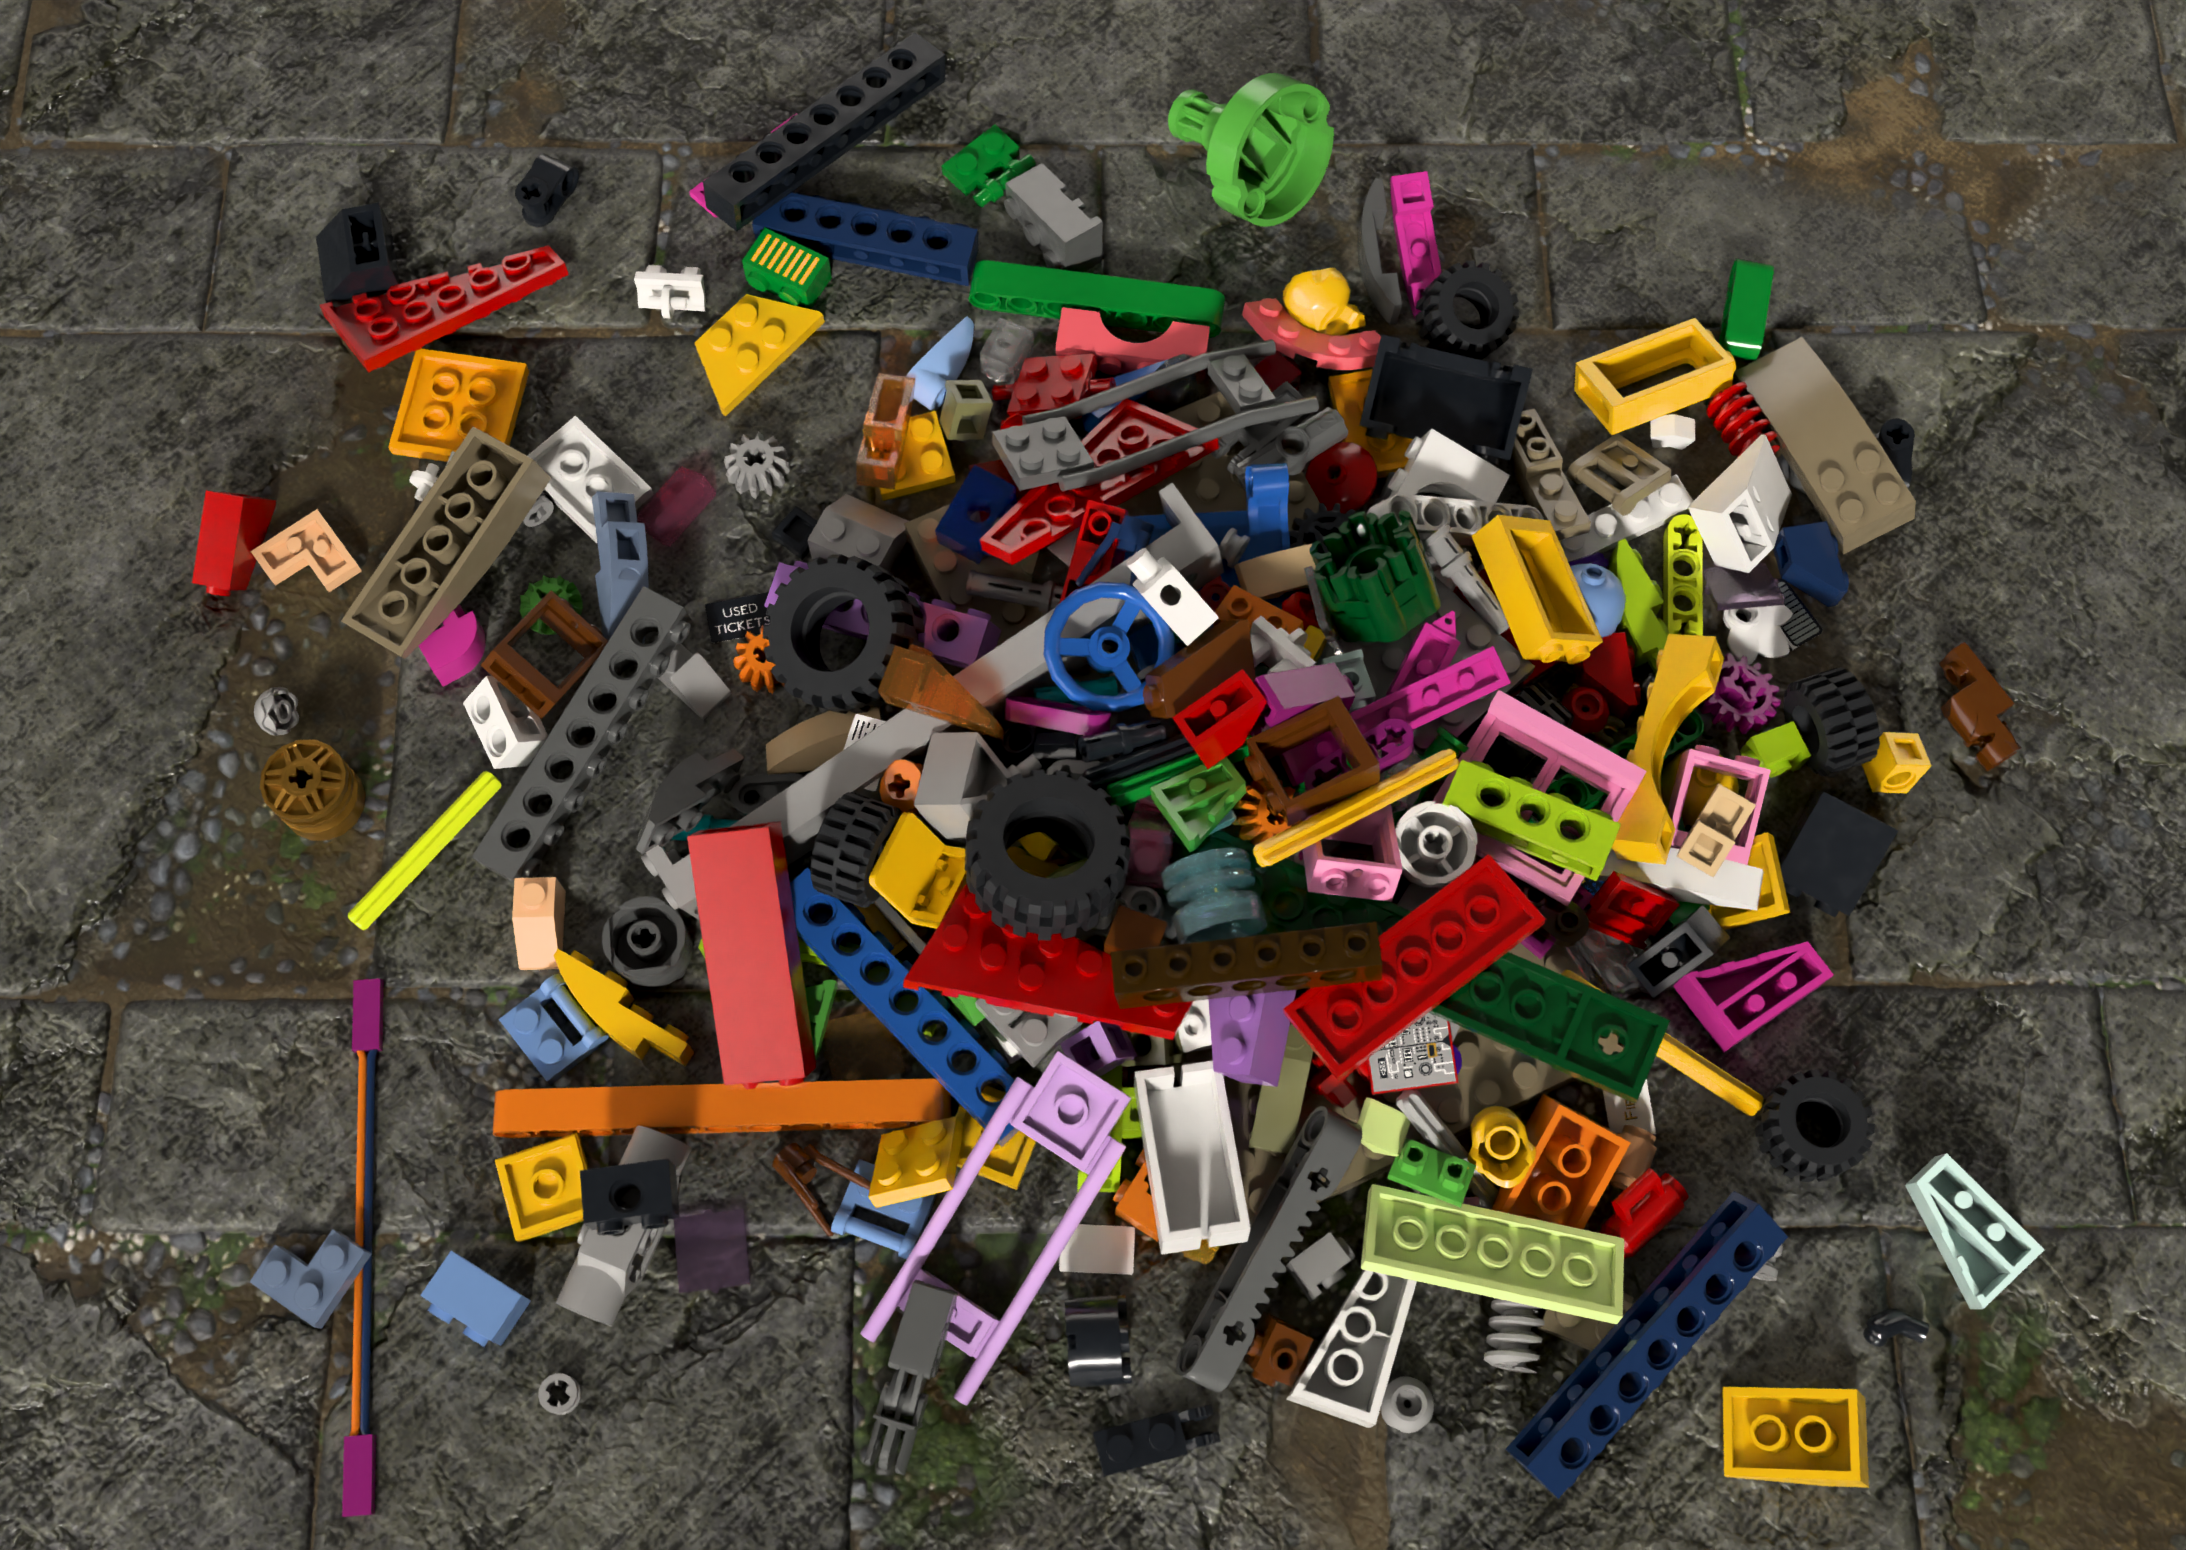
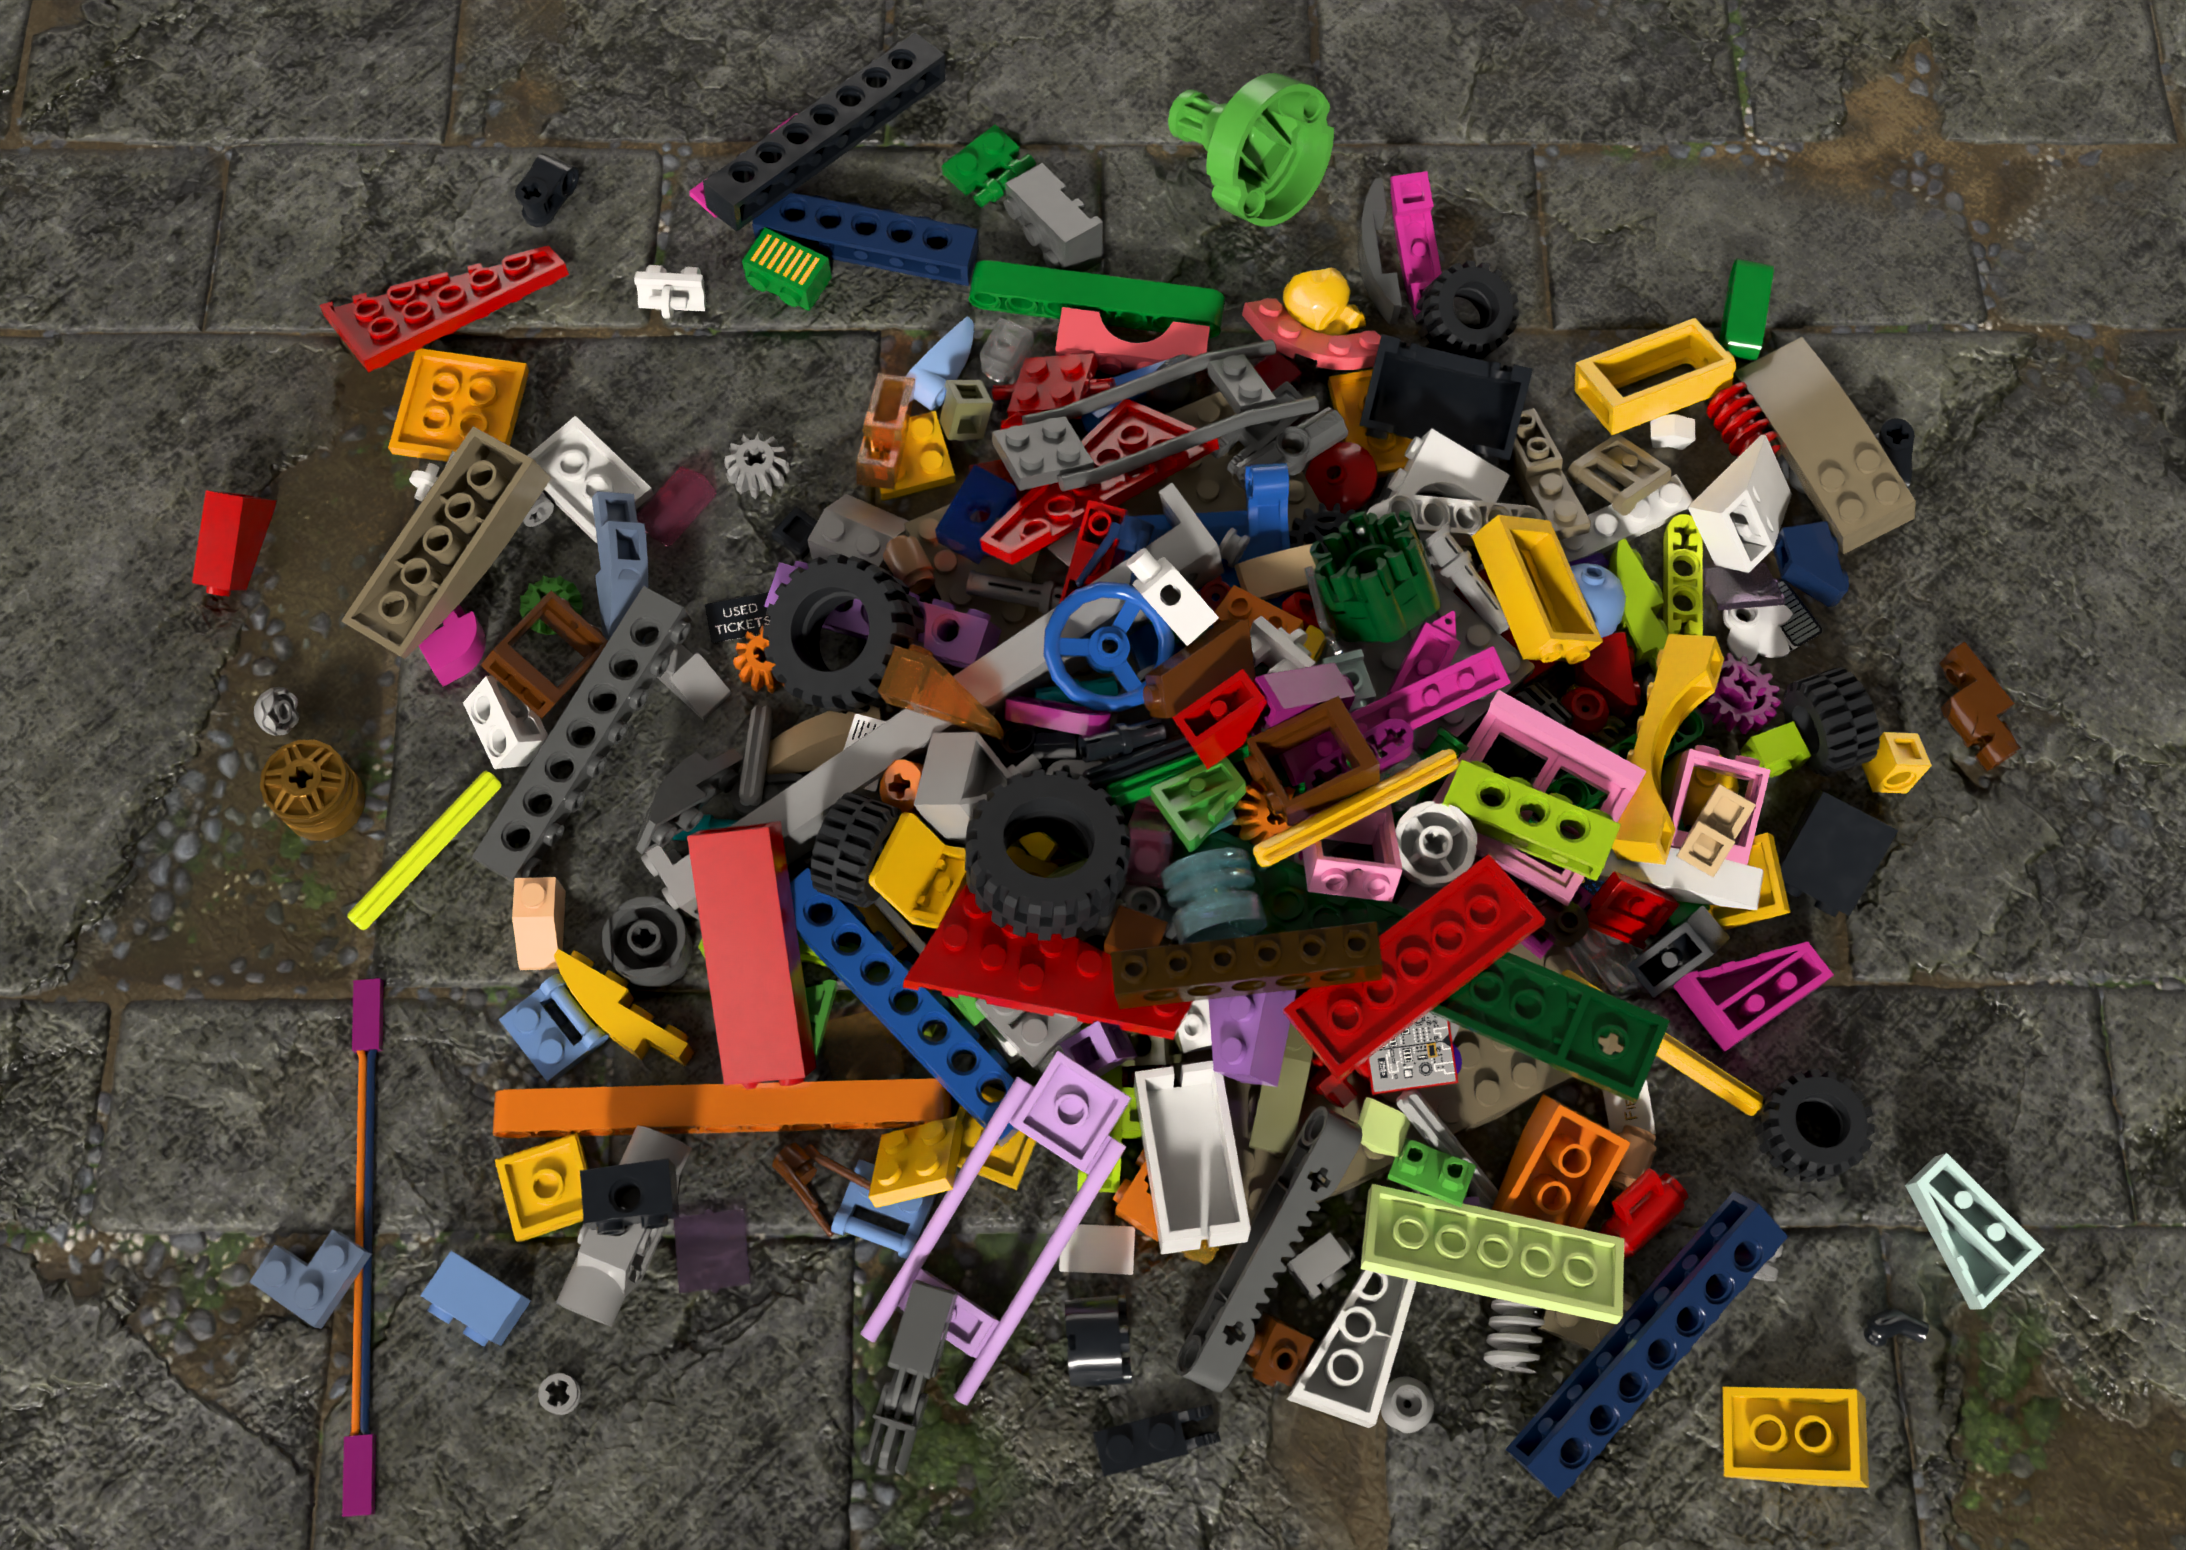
(304, 544): light nougat plate -> none
(357, 253): black slope -> none
(751, 345): yellow wing -> none
(756, 756): none -> light grey axle
(909, 563): none -> medium nougat brick
(1500, 1146): yellow head -> none

